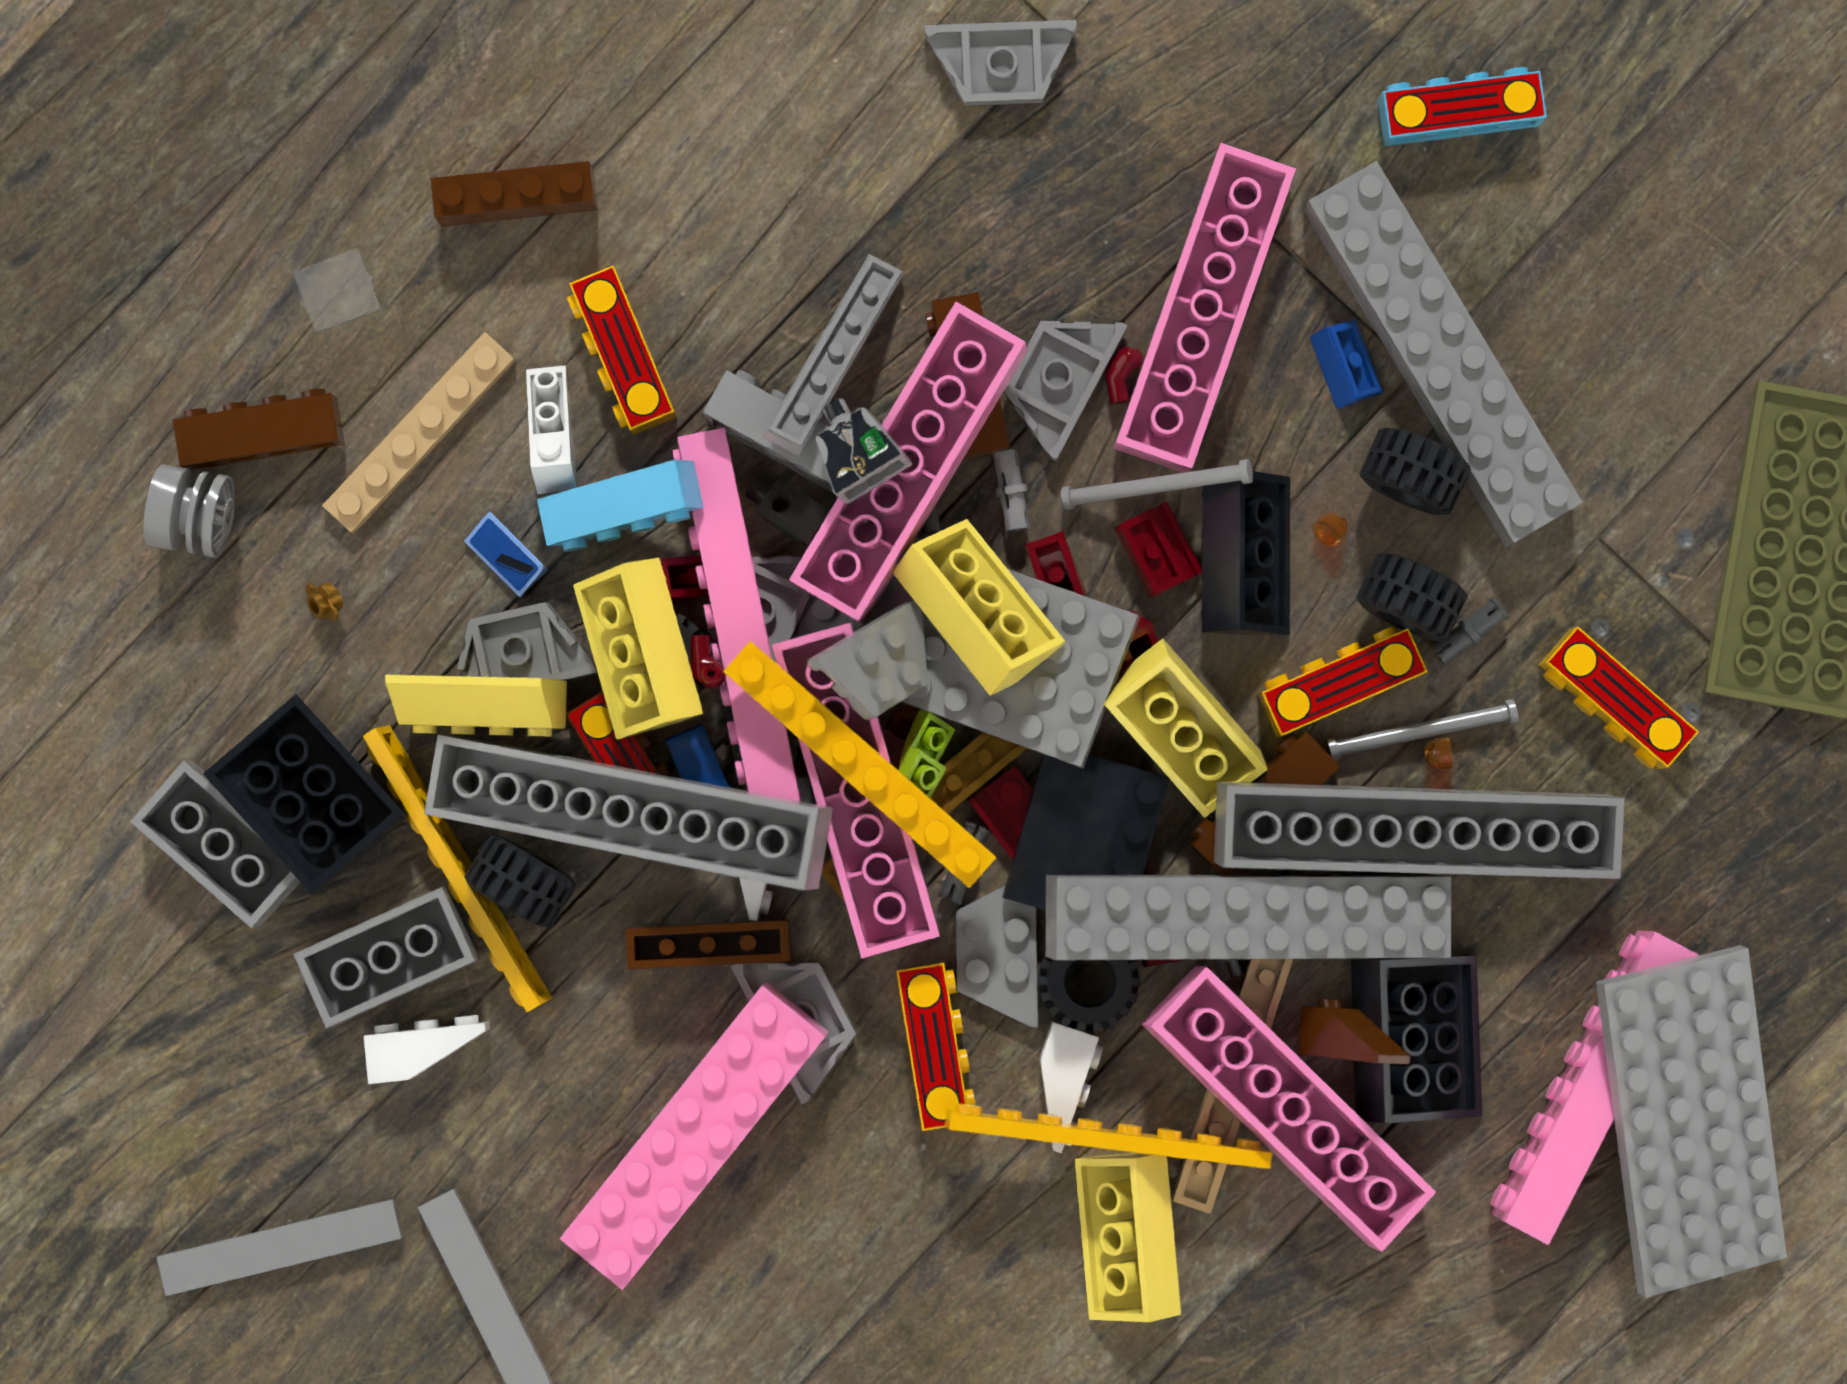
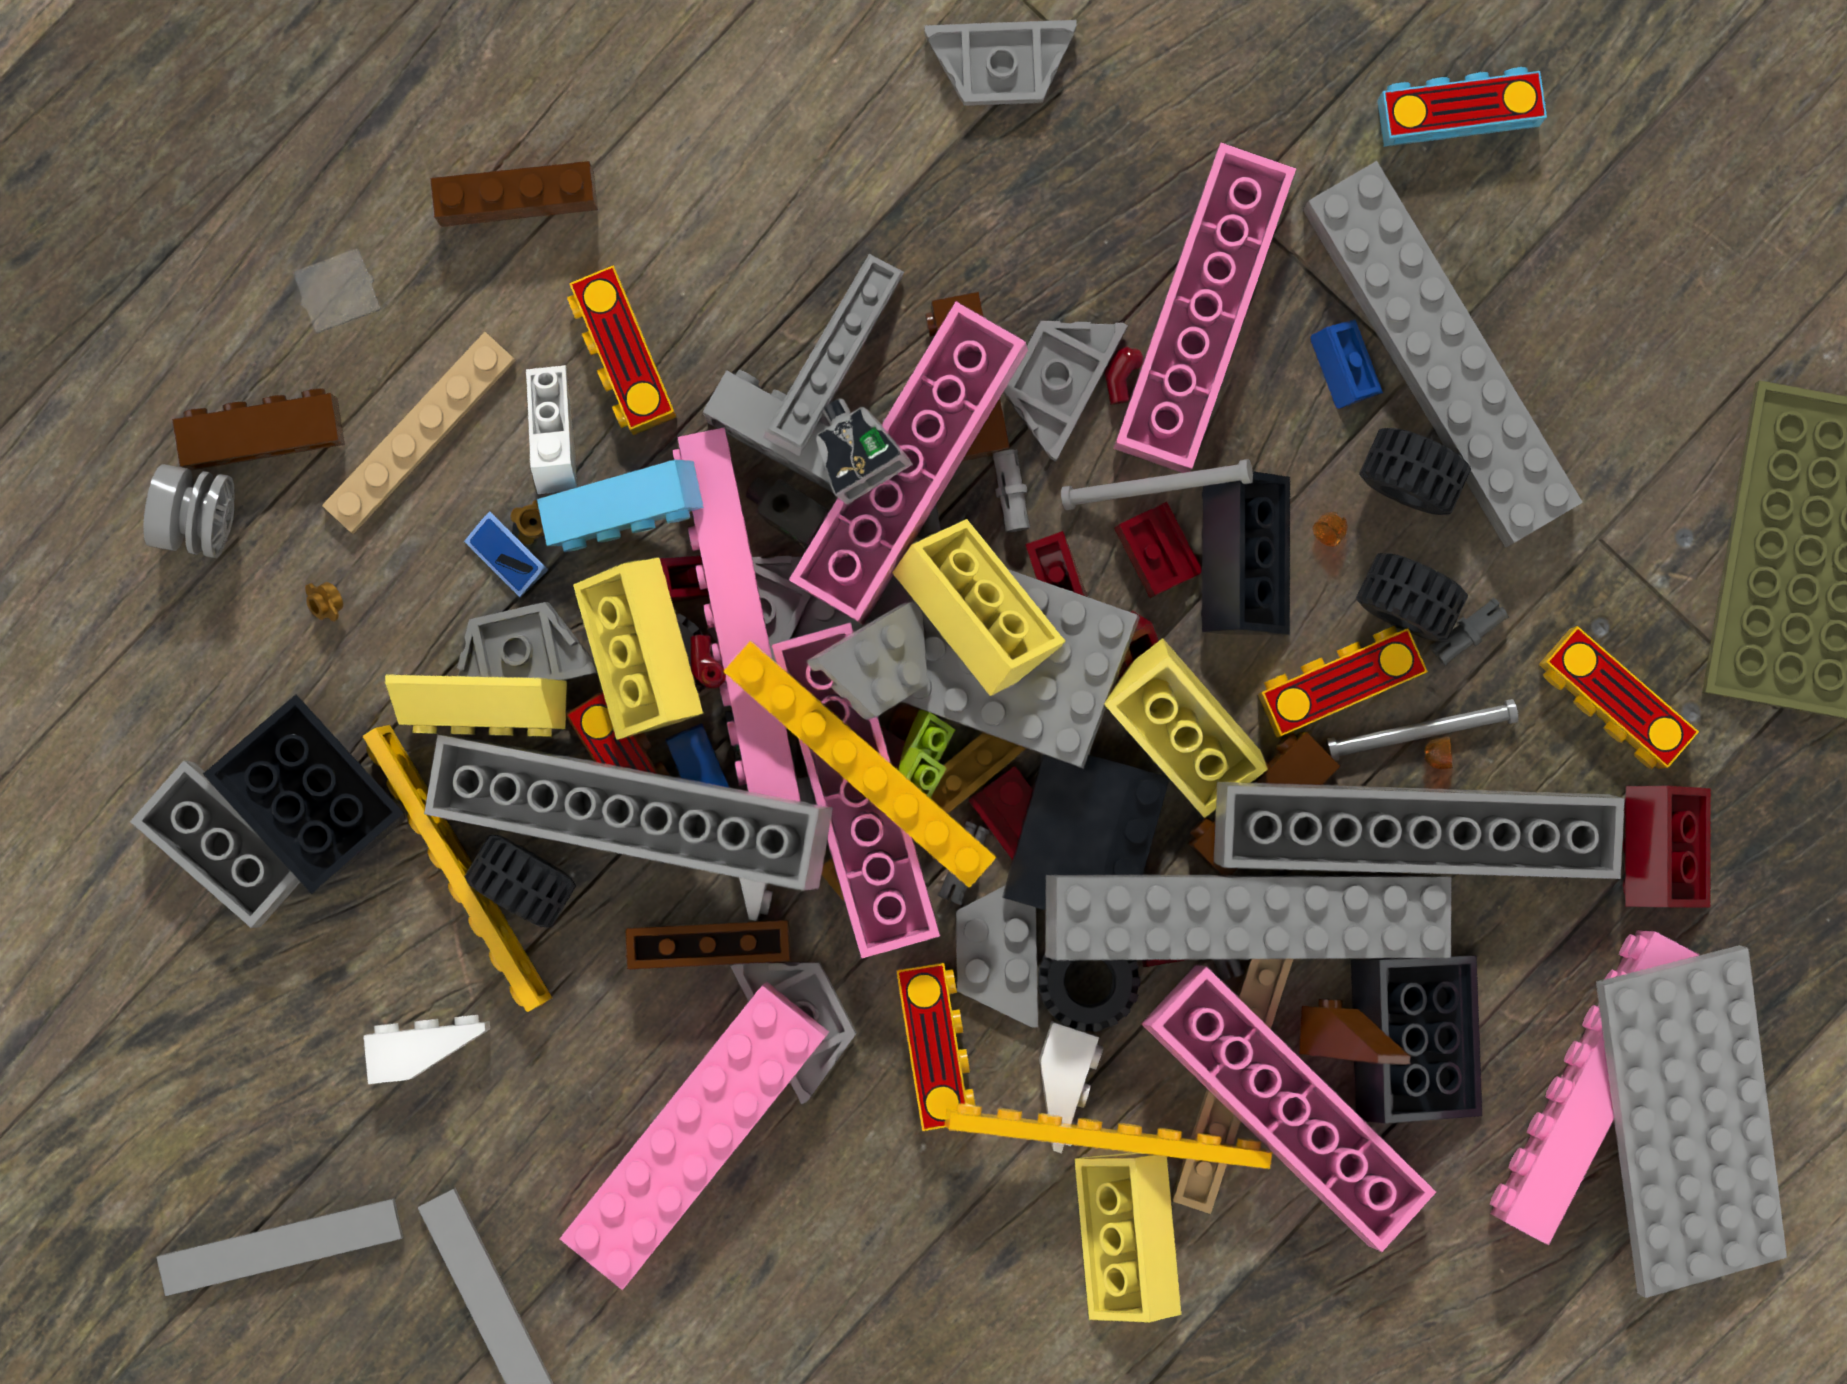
(387, 957): light grey brick -> none
(522, 518): none -> pearl gold plate
(1667, 847): none -> dark red slope

